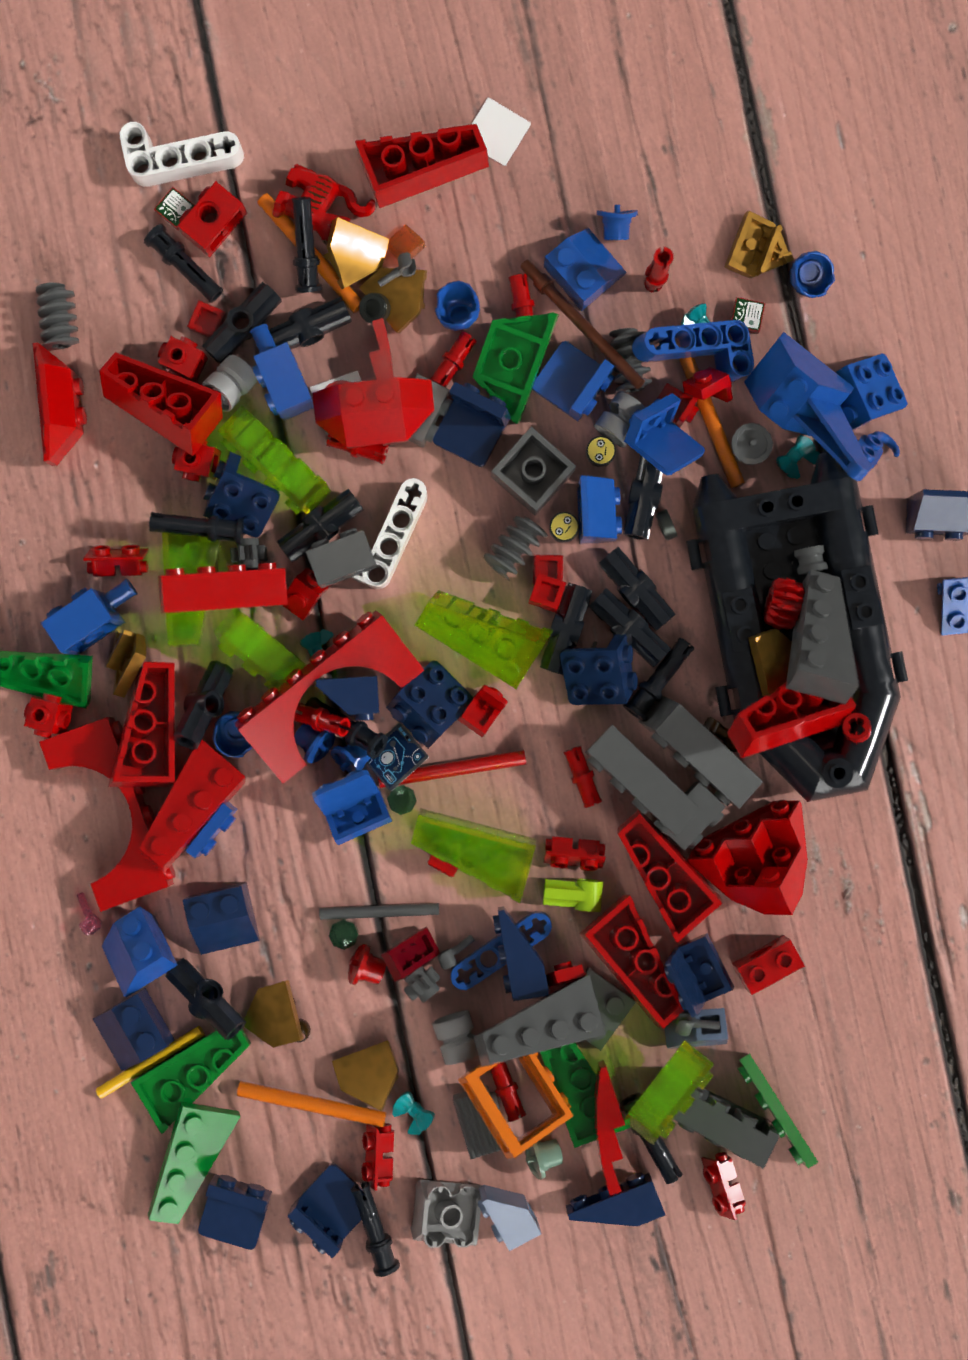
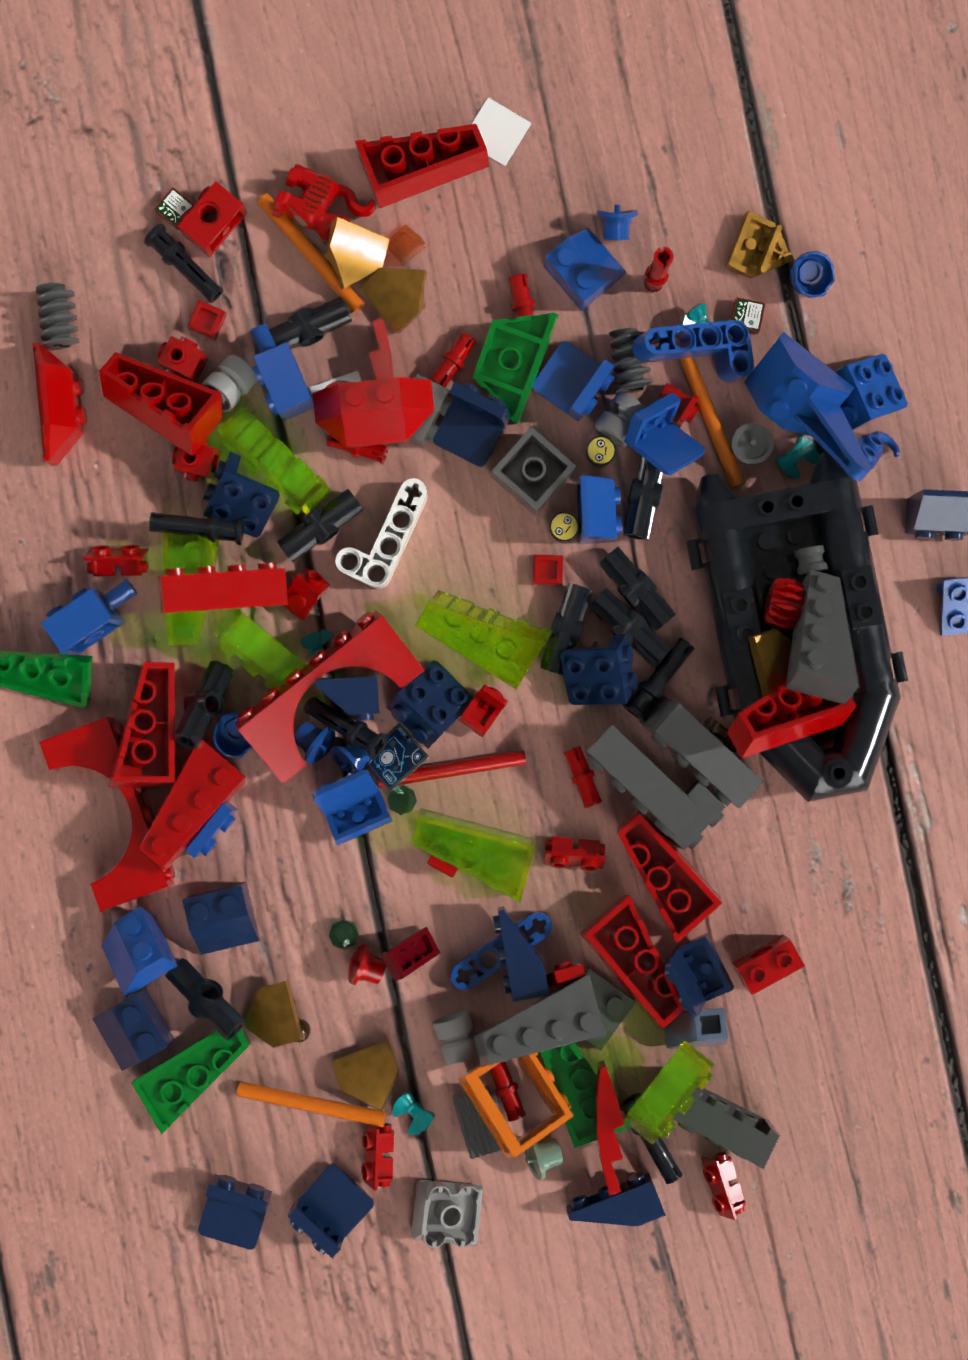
(47, 715): red brick -> none
(92, 922): clear pink hand -> none
(126, 660): pearl gold slope -> none
(140, 1068): yellow bar -> none
(184, 151): white beam -> none
(192, 1150): wing -> none
(249, 553): dark grey gear -> none
(255, 309): black piece -> none
(306, 260): black pin -> none
(321, 720): red pin -> none
(341, 558): dark grey brick -> none
(374, 307): pearl dark grey tile -> none
(378, 1241): black pin -> none
(379, 911): dark grey bar -> none
(406, 268): dark grey hand -> none
(422, 984): dark grey gear -> none
(447, 958): dark grey hand -> none
(457, 305): blue hair -> none
(511, 1216): slope -> none
(514, 546): dark grey piece -> none
(545, 285): copper bar -> none
(547, 593): red tile -> none
(580, 894): lime piece -> none
(666, 524): pearl dark grey tile -> none
(686, 1023): dark grey hand -> none
(709, 383): red bracket -> none
(758, 858): red brick -> none
(783, 1123): green wing -> none
(866, 727): red bush -> none

